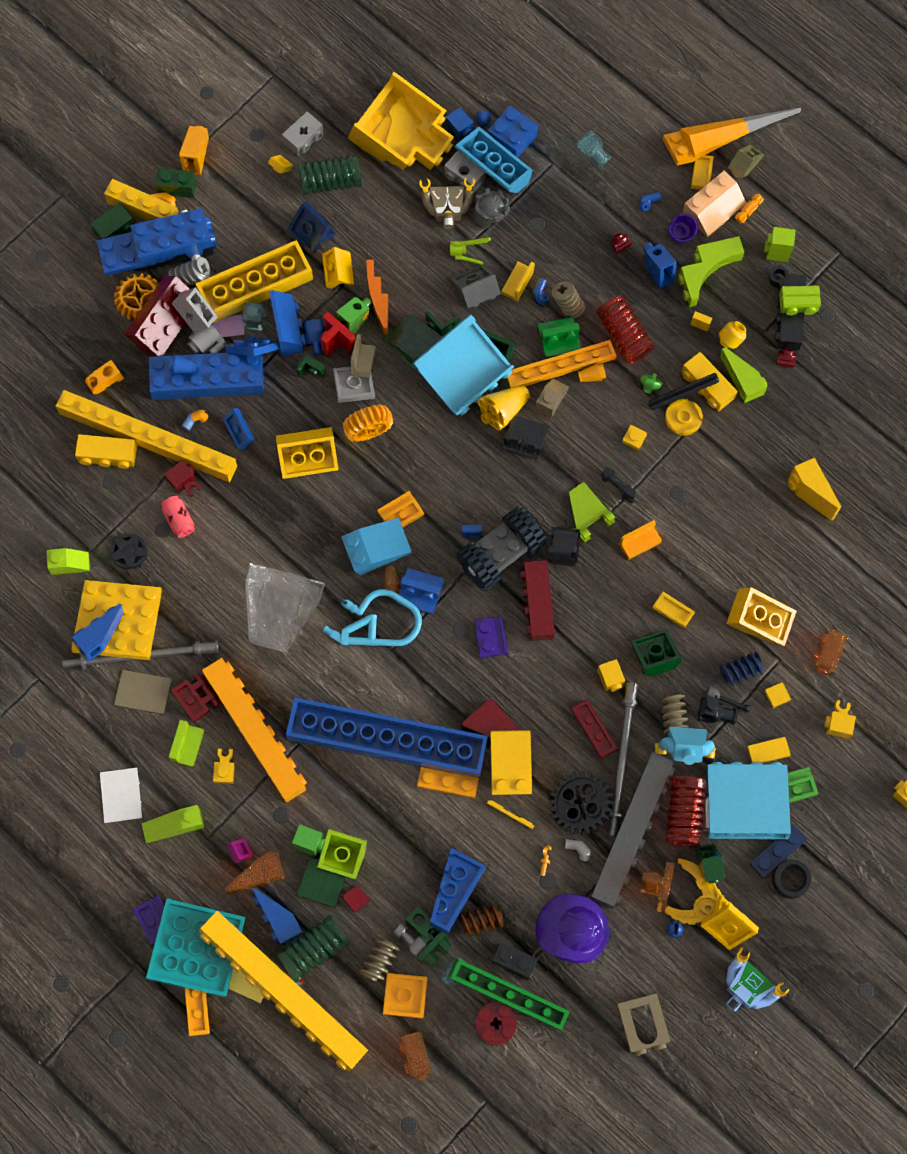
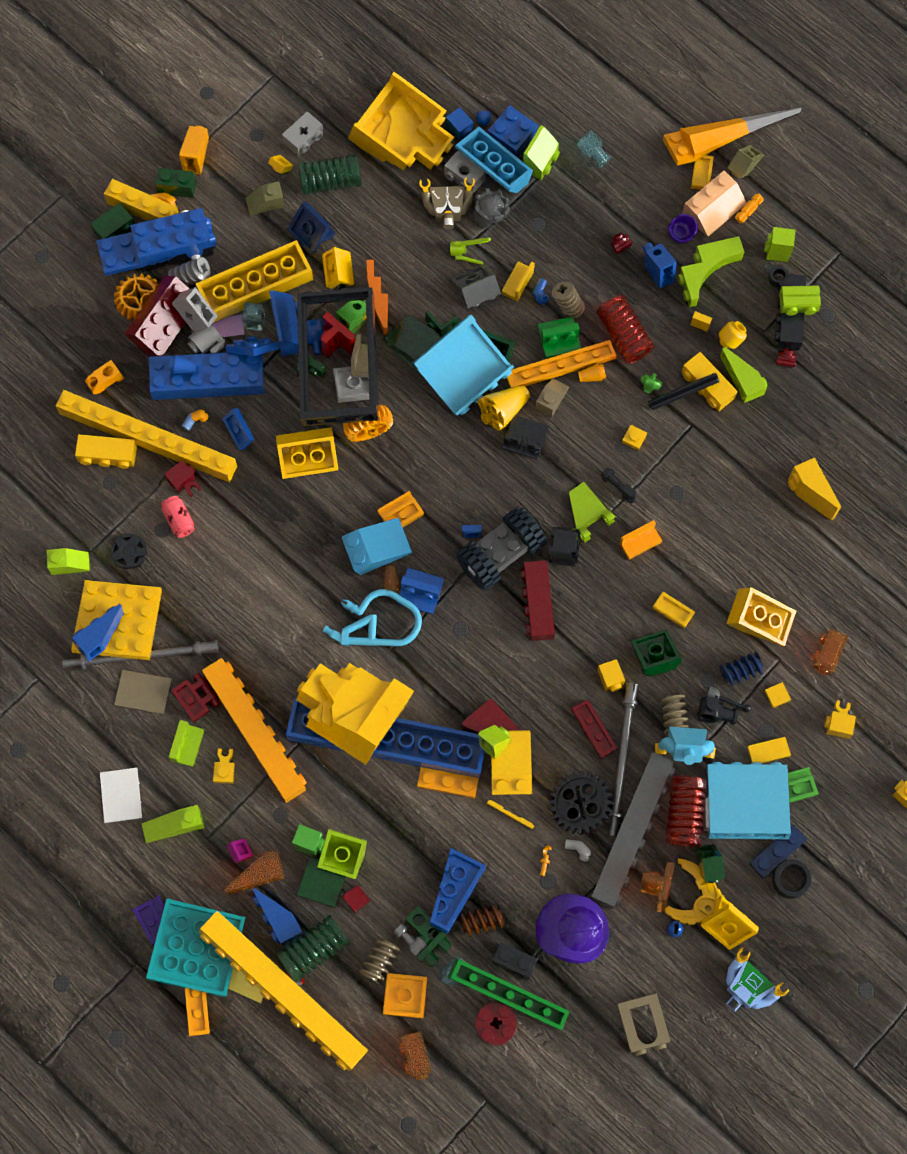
(265, 199): none -> olive slope
(278, 605): clear wedge -> none
(346, 415): none -> black door
(352, 707): none -> yellow panel
(490, 637): dark purple plate -> none
(494, 740): none -> lime slope
(541, 153): none -> slope
(647, 200): blue arm -> none
(683, 417): yellow tile -> none

